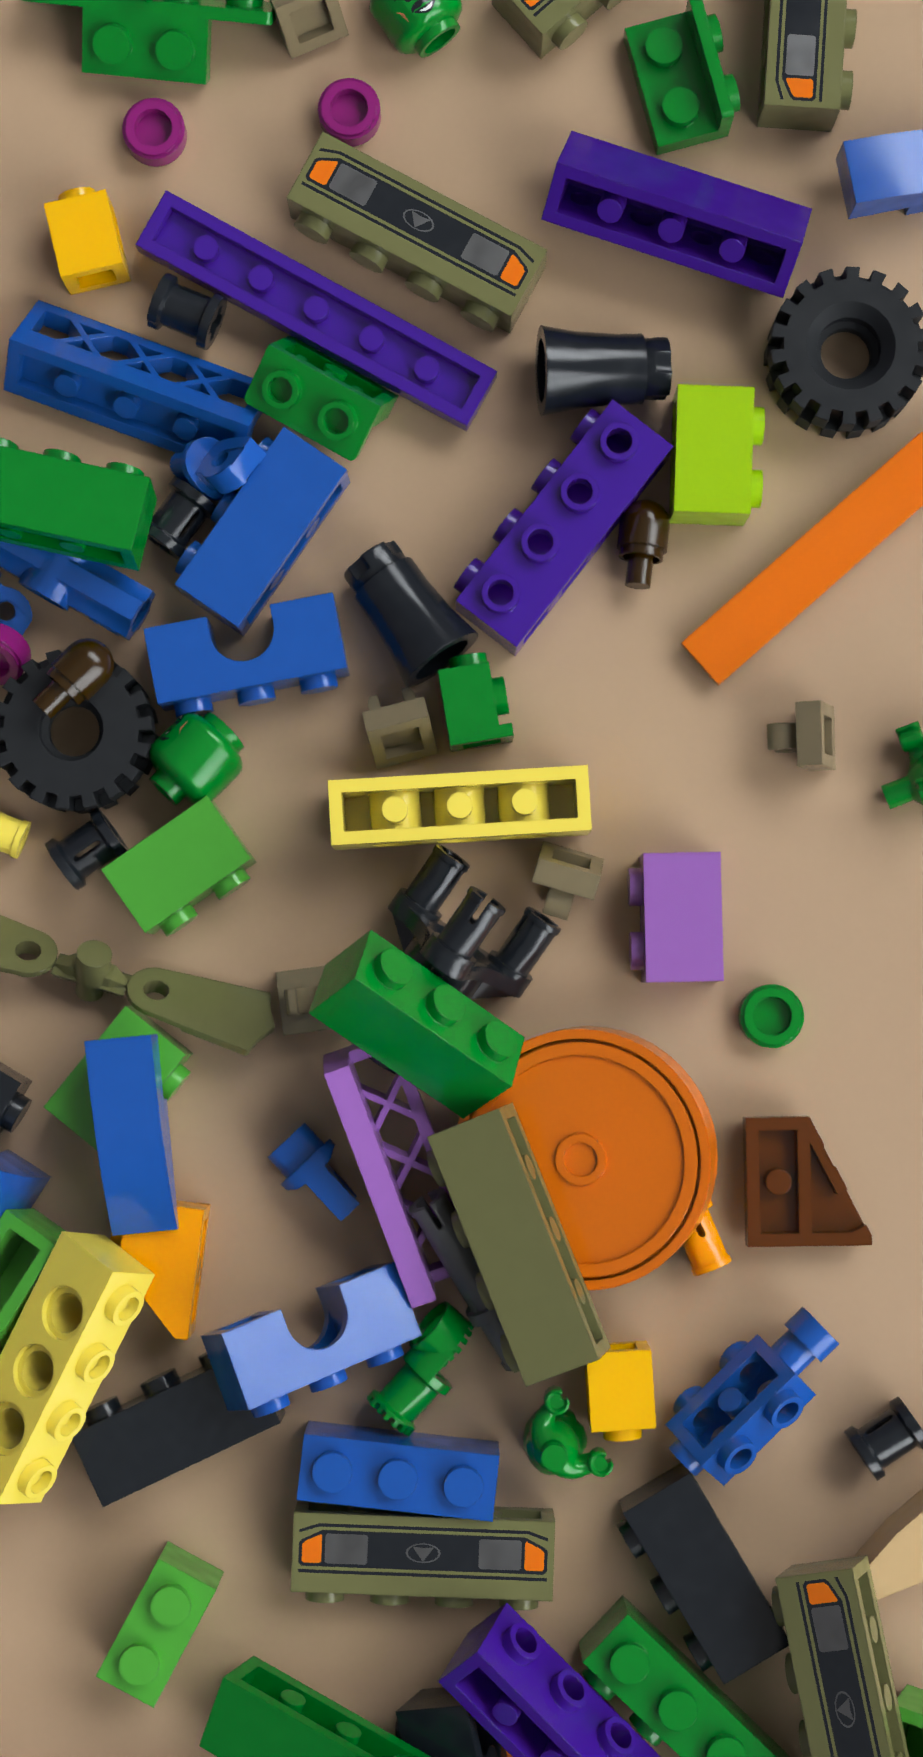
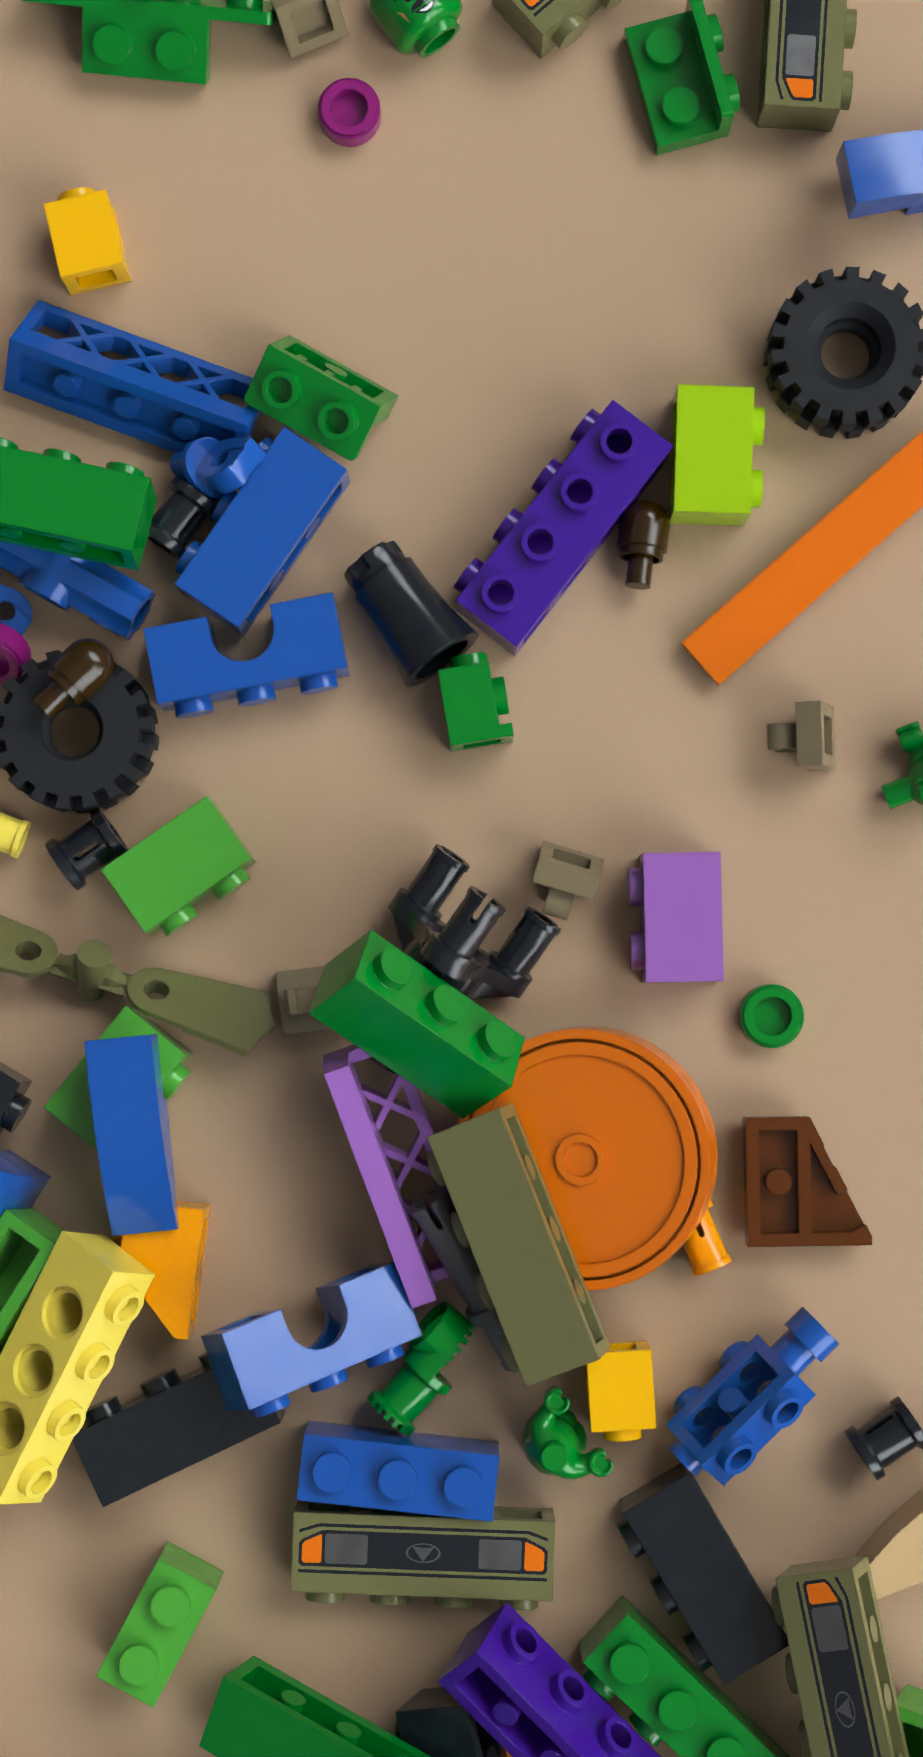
(154, 132): magenta tile -> none
(186, 311): black bush -> none
(195, 758): green head -> none
(304, 1161): blue piece -> none
(316, 310): dark purple plate -> none
(399, 730): dark tan tile -> none
(415, 234): olive brick -> none
(459, 807): light yellow brick -> none
(594, 368): black plant -> none
(676, 214): dark purple brick -> none

